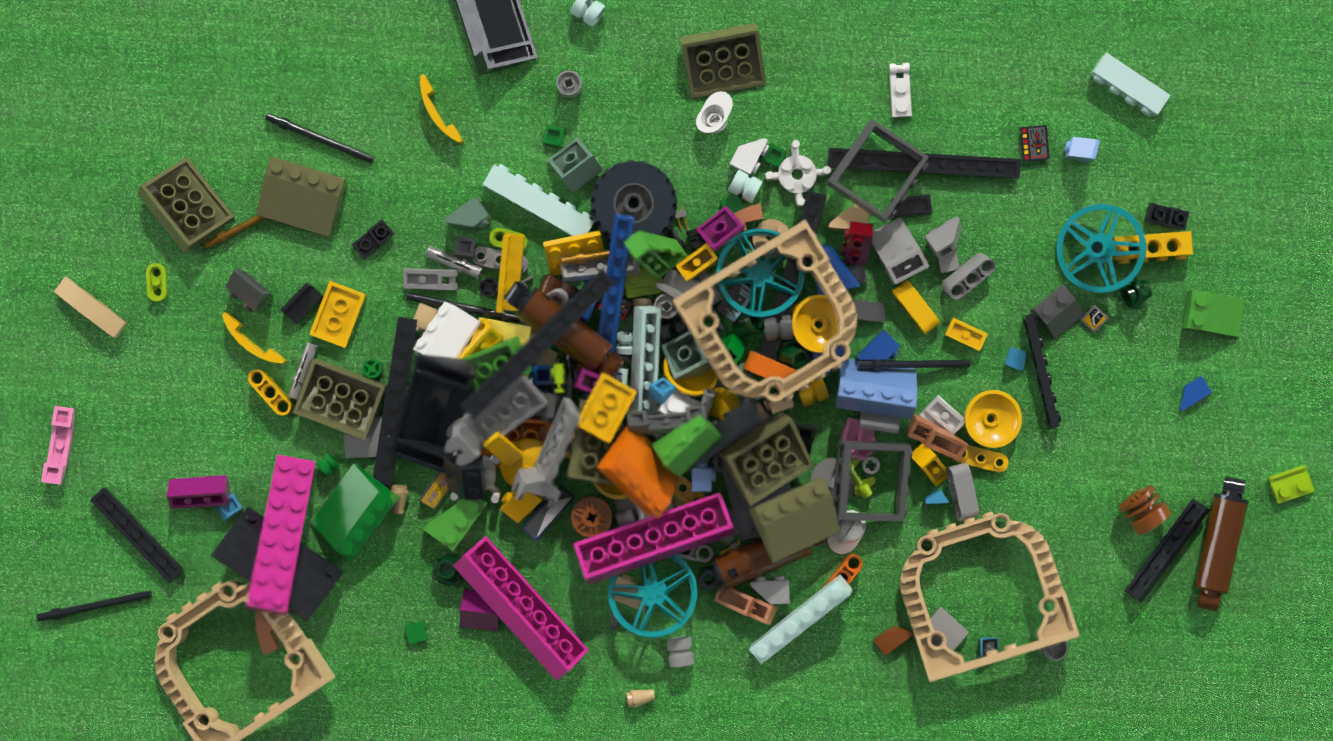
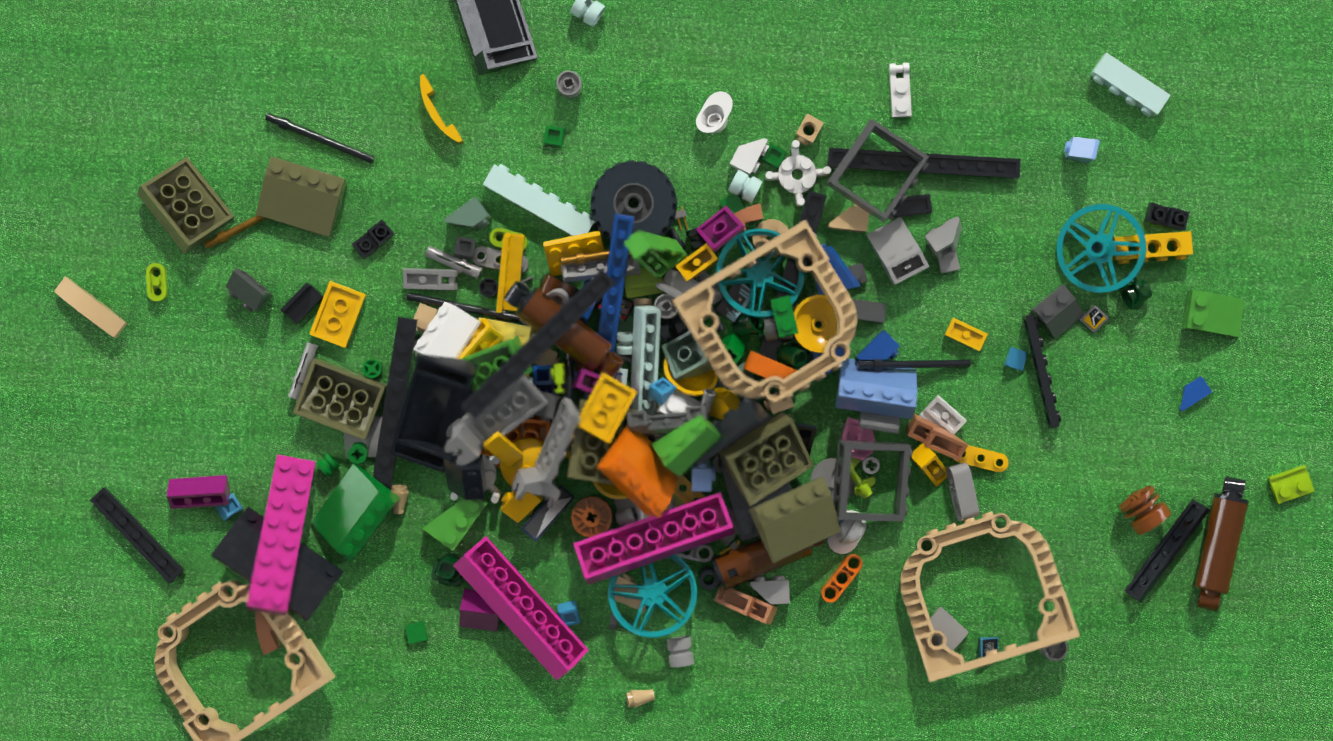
(58, 613): black bar -> none
(59, 445): bright pink slope -> none
(234, 326): yellow slope -> none
(262, 388): yellow beam -> none
(360, 450): none -> green wheel
(435, 491): slope -> none
(569, 613): none -> dark azure slope
(575, 165): sand green slope -> none
(723, 60): olive slope -> none
(784, 316): none -> green plate
(800, 619): light aqua brick -> none
(812, 122): none -> tan brick
(815, 391): yellow wheel -> none
(858, 243): dark red brick -> none
(892, 638): dark orange slope -> none
(915, 306): yellow beam -> none
(936, 497): dark azure slope -> none
(977, 274): light grey beam -> none
(1005, 422): yellow dish -> none
(1034, 143): piece -> none

